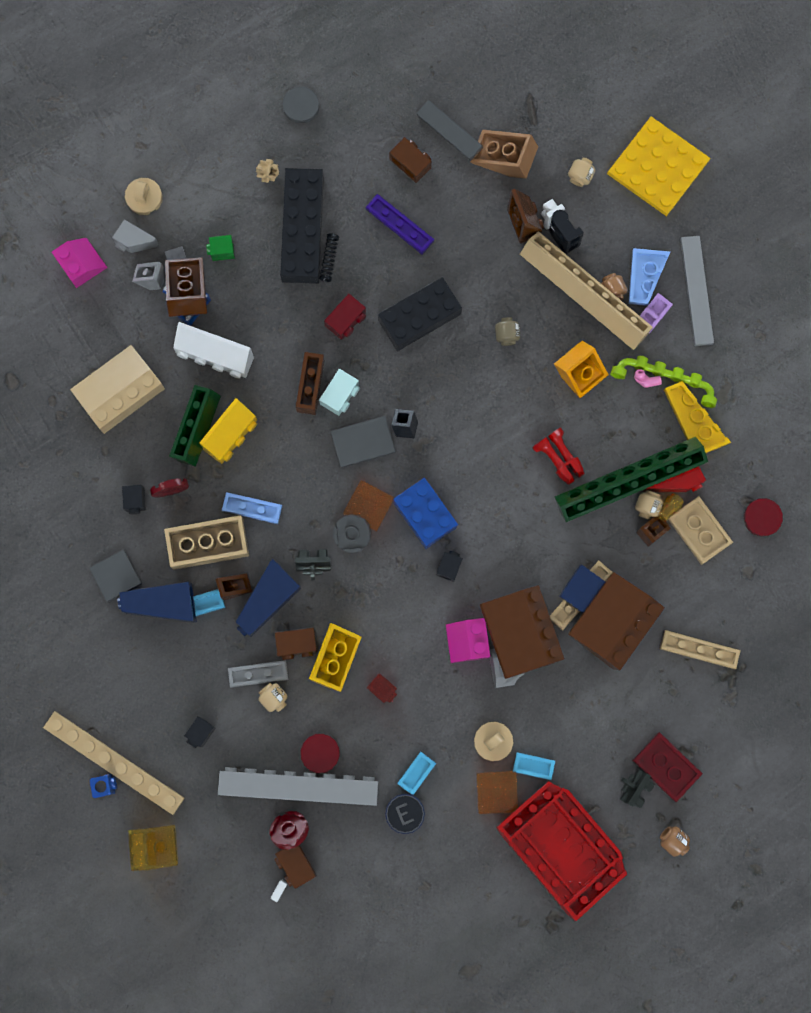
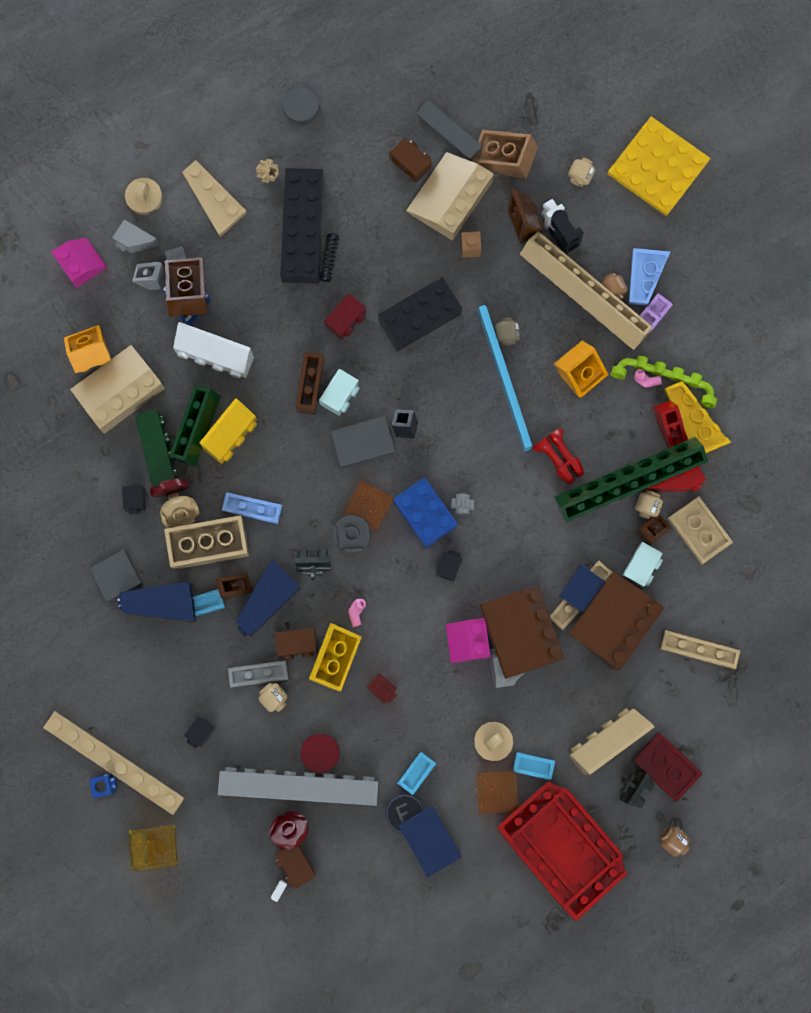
(87, 349): none -> light orange slope
(155, 447): none -> dark green brick
(179, 511): none -> tan tile
(215, 200): none -> tan wing
(221, 248): green brick -> none
(355, 610): none -> bright pink arm
(399, 224): dark purple tile -> none
(429, 841): none -> dark blue tile
(450, 194): none -> tan slope
(462, 504): none -> light grey gear
(470, 244): none -> medium nougat brick
(504, 378): none -> medium azure tile
(610, 741): none -> tan slope
(642, 565): none -> light aqua brick
(670, 423): none -> red slope
(671, 505): clear yellow cone -> none
(697, 291): light grey tile -> none
(763, 517): dark red tile -> none

